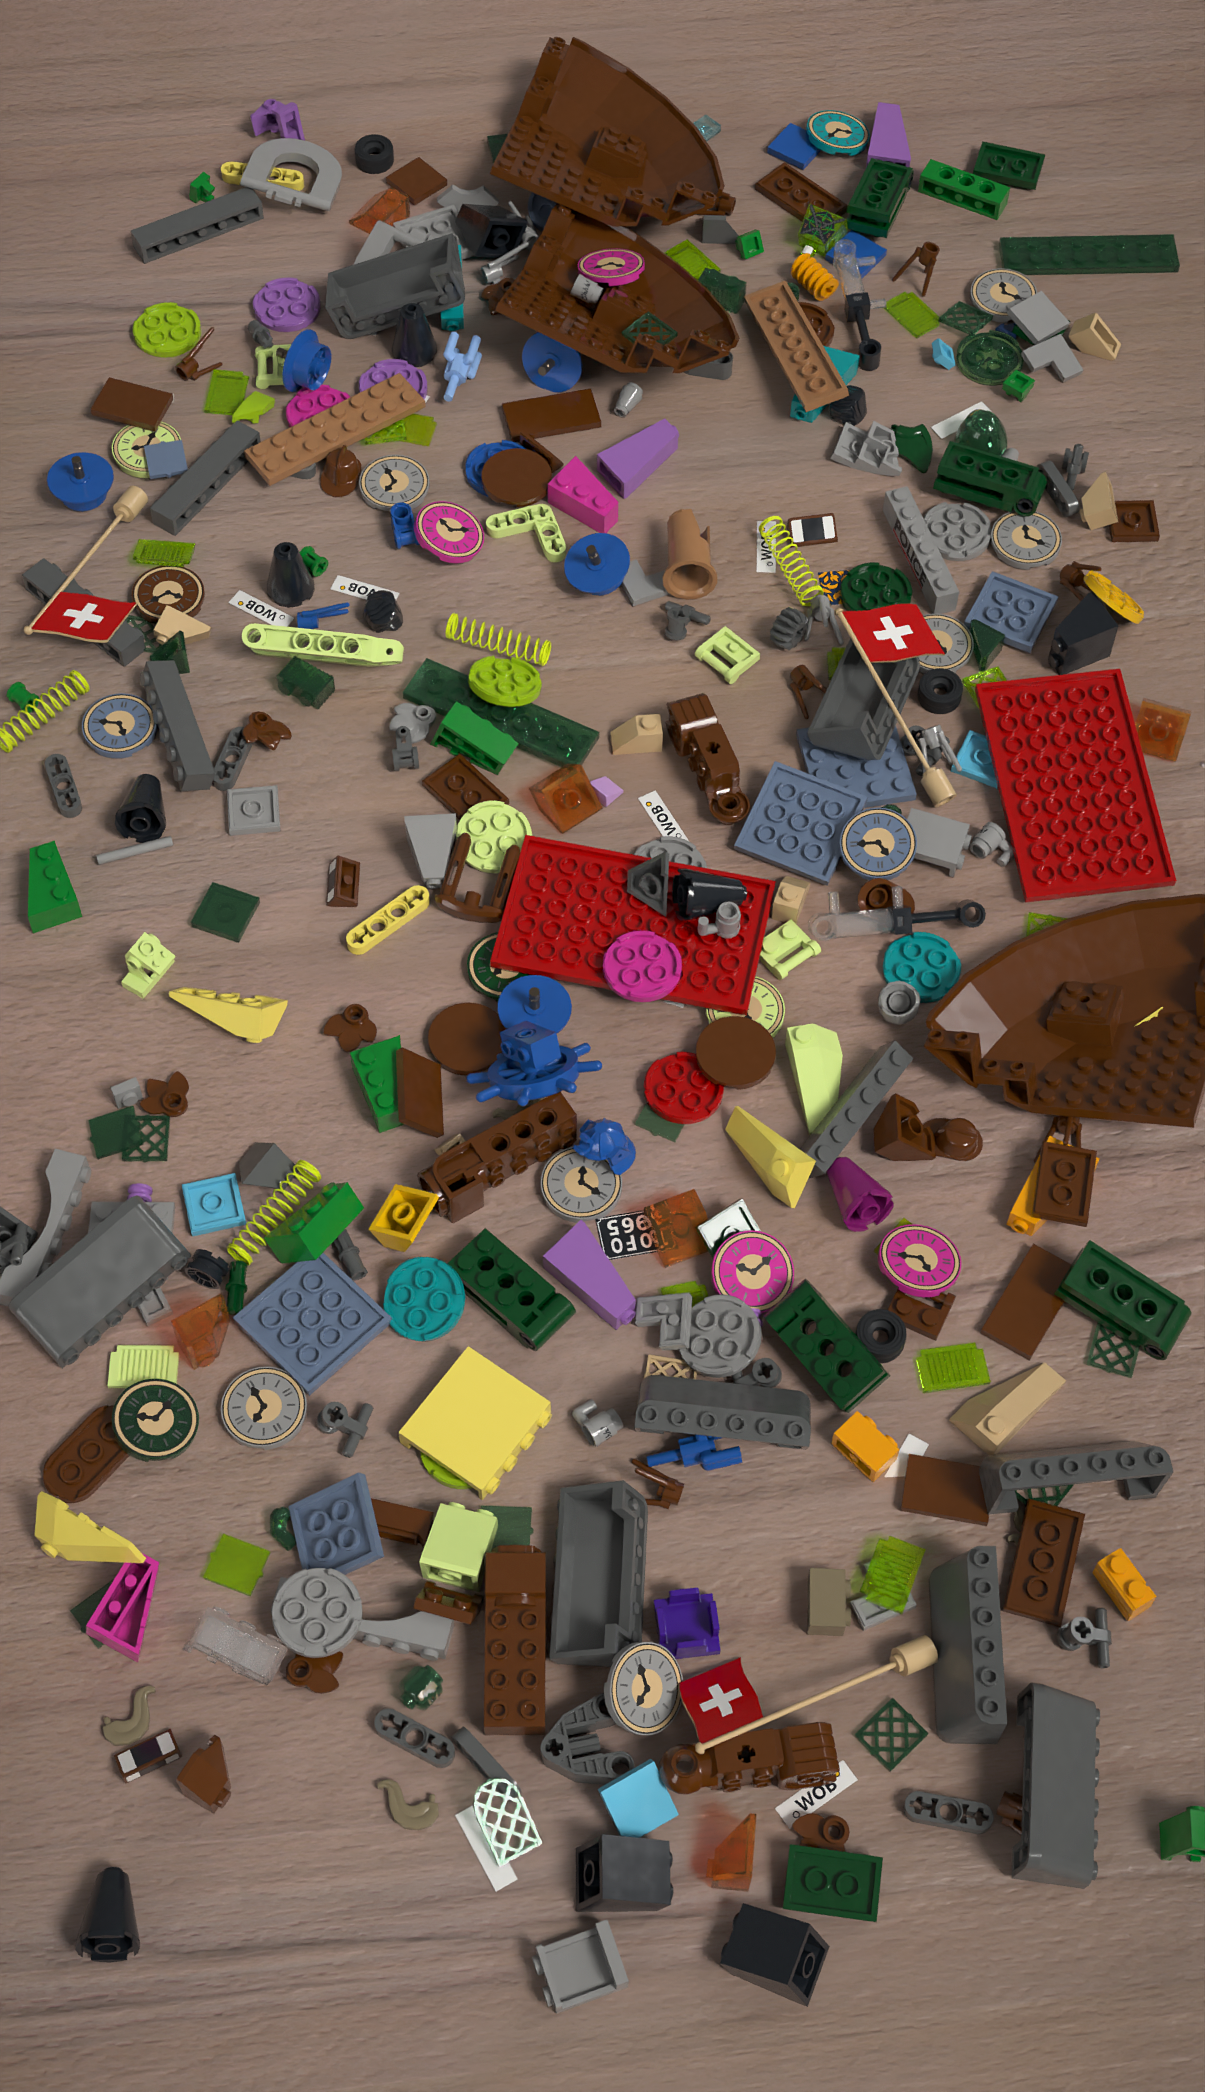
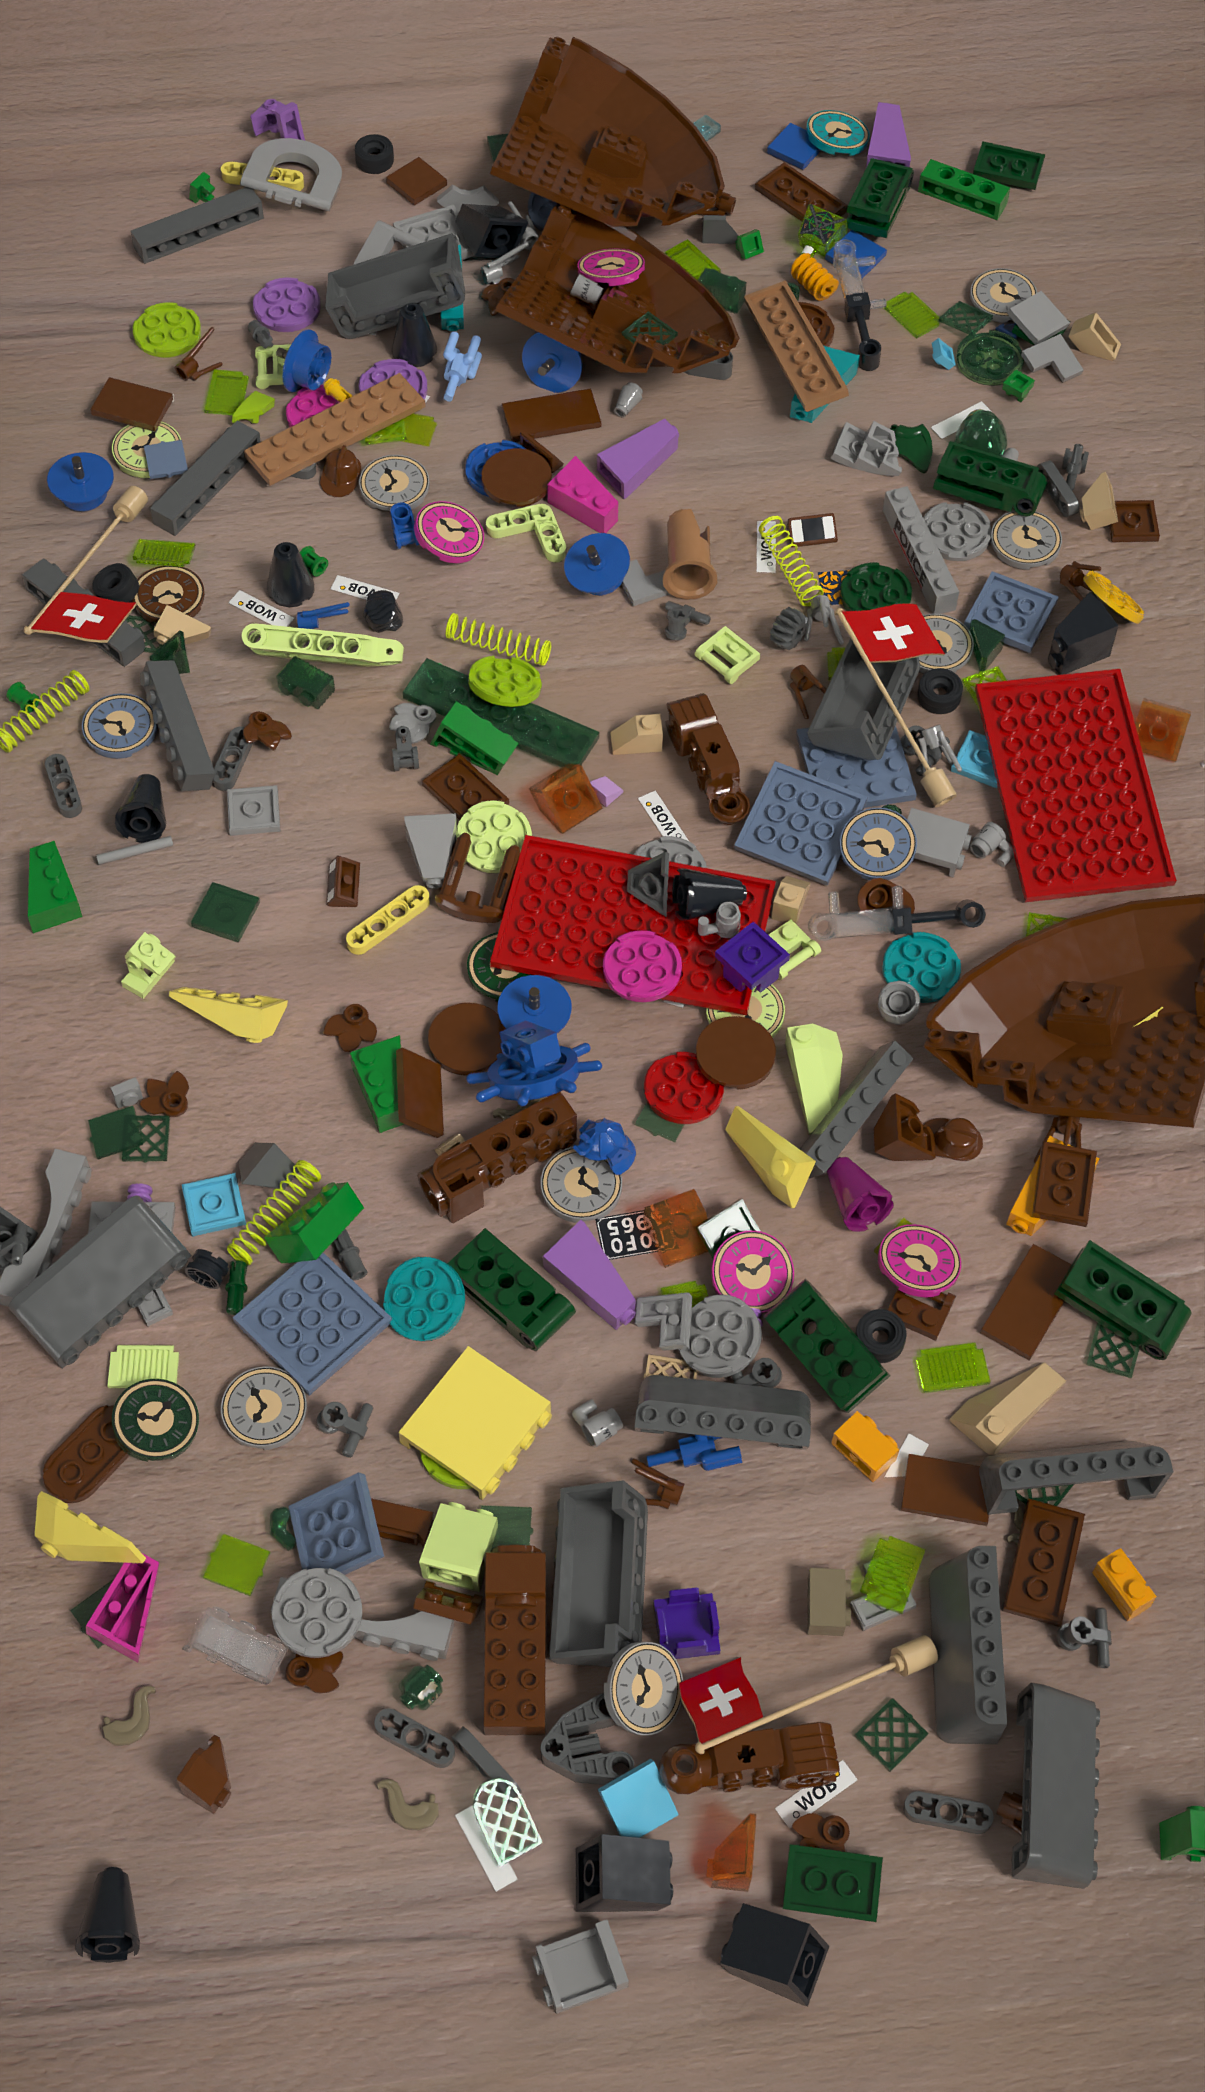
(110, 577): none -> black tyre
(147, 1756): slope -> none
(202, 1331): clear orange slope -> none
(333, 388): none -> yellow pin
(385, 206): clear orange slope -> none
(402, 1217): yellow slope -> none
(752, 959): none -> dark purple panel
(851, 408): black hair -> none
(927, 257): reddish brown plant -> none
(1090, 254): clear green plate -> none

